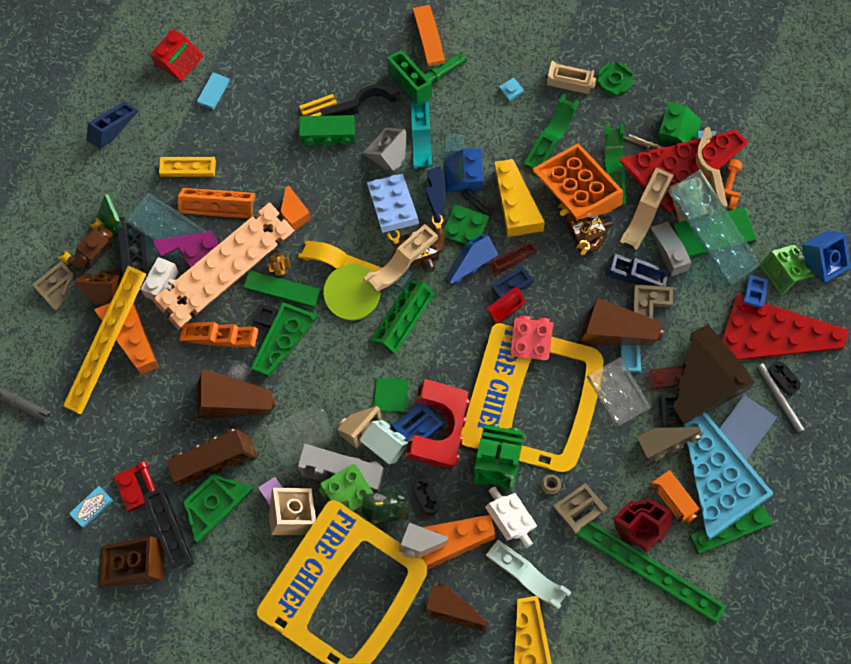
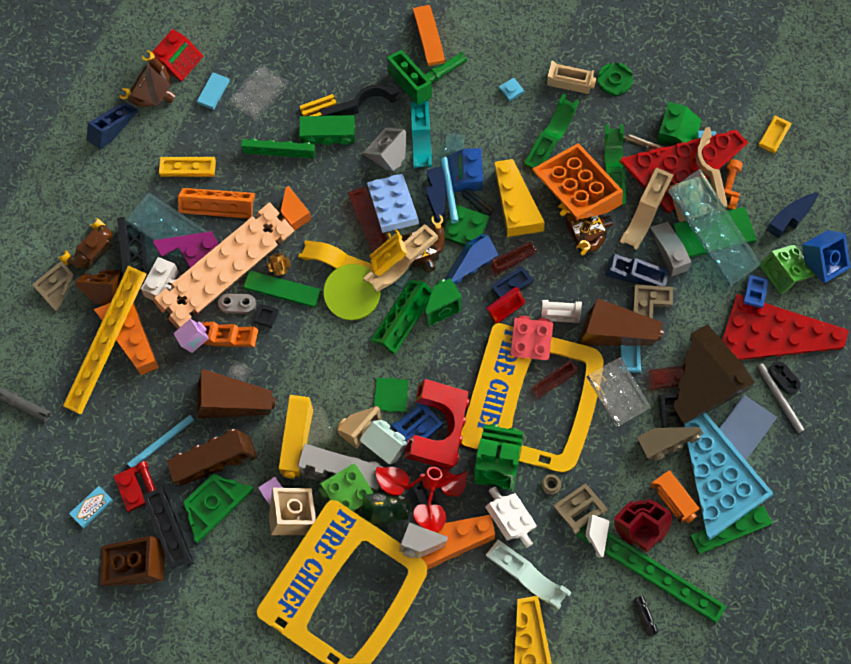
(108, 214): green piece -> none
(150, 85): none -> reddish brown torso
(161, 441): none -> medium azure bar
(191, 335): none -> lavender brick
(236, 305): none -> light grey plate
(258, 93): none -> clear plate
(273, 148): none -> green plate
(286, 331): green wing -> none
(295, 435): none -> yellow slope
(367, 218): none -> clear red plate
(388, 254): none -> yellow plate
(431, 517): none -> red plant
(443, 302): none -> green slope
(449, 190): none -> medium azure bar
(450, 607): reddish brown slope -> none
(555, 379): none -> clear red piece
(561, 311): none -> white plate
(597, 533): none -> white tile
(645, 615): none -> black axle
(774, 134): none -> yellow tile
(791, 215): none -> dark blue slope

